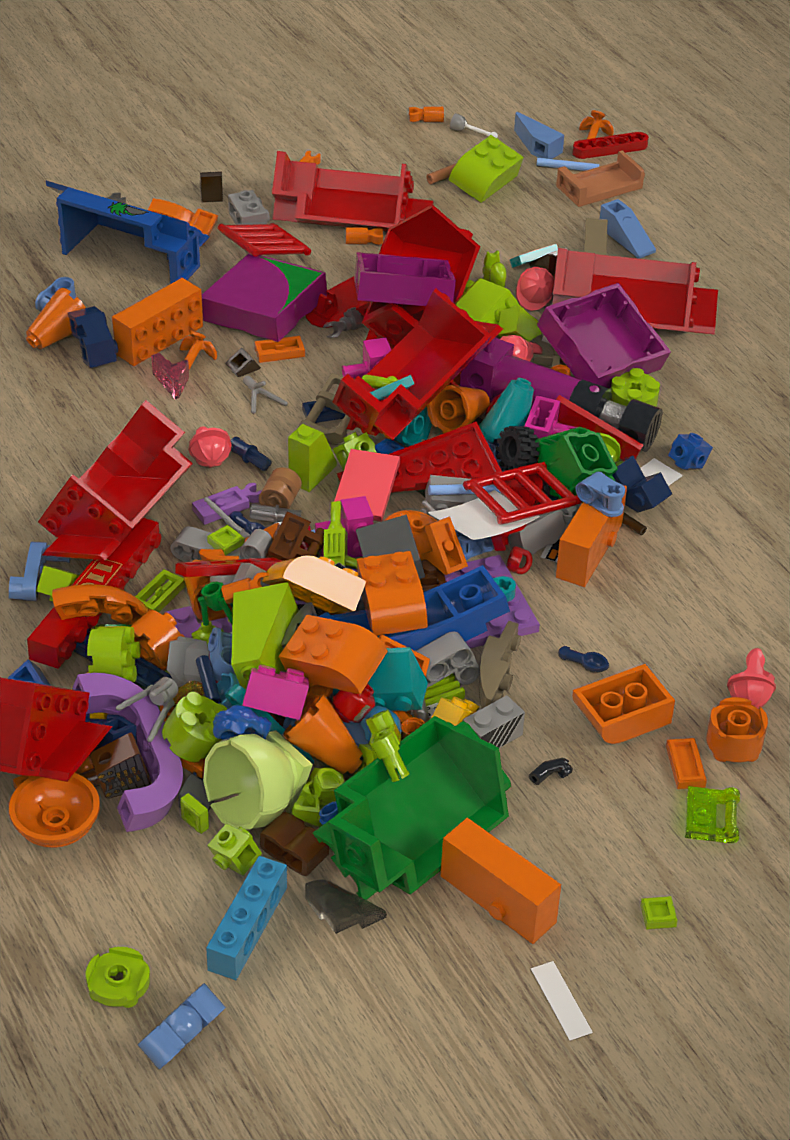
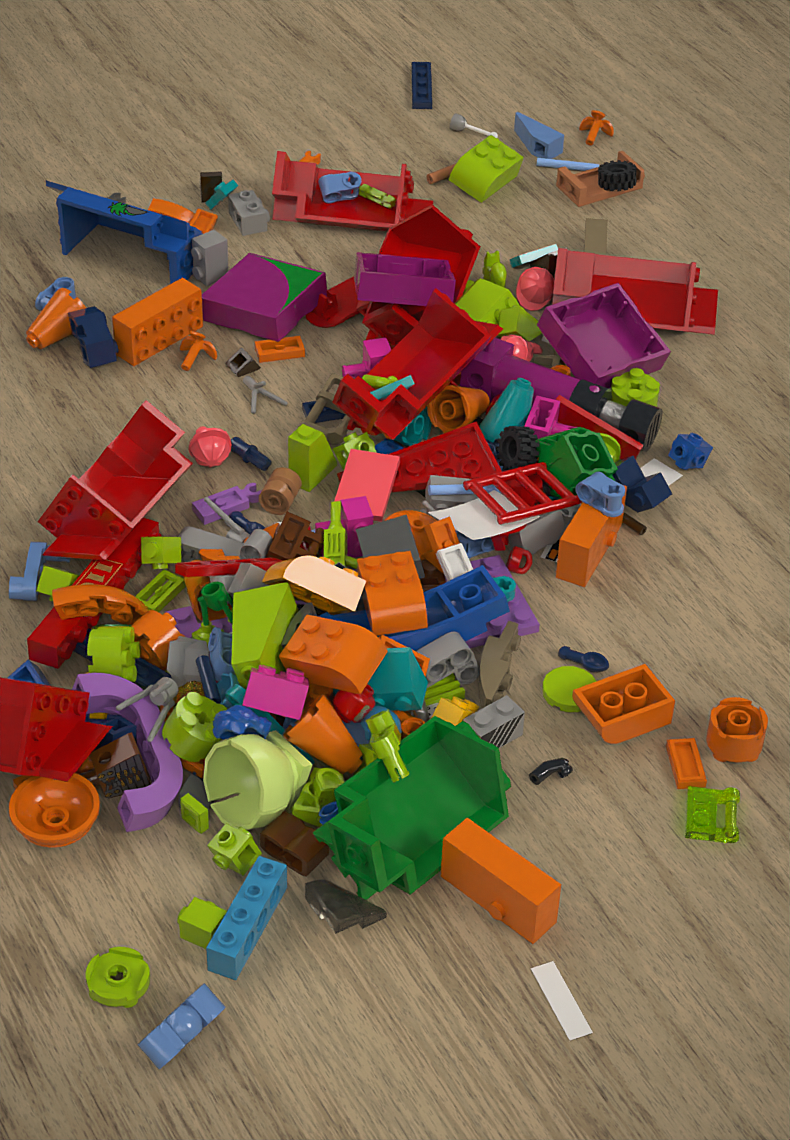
(160, 551): none -> lime brick
(170, 375): clear pink slope -> none
(199, 921): none -> lime brick
(209, 257): none -> light grey brick
(222, 192): none -> teal plate
(226, 539): lime tile -> none
(242, 585): orange bar -> none
(264, 239): red bar -> none
(270, 513): flat silver axle -> none
(338, 188): none -> medium blue piece
(351, 320): flat silver piece -> none
(363, 235): orange bar -> none
(377, 196): none -> lime axle
(421, 85): none -> dark blue tile
(427, 114): orange bar -> none
(454, 561): none -> white tile
(561, 682): none -> lime tile
(610, 145): red beam -> none
(617, 175): none -> black tyre
(626, 228): medium blue slope -> none
(658, 912): lime tile -> none
(754, 682): coral piece -> none

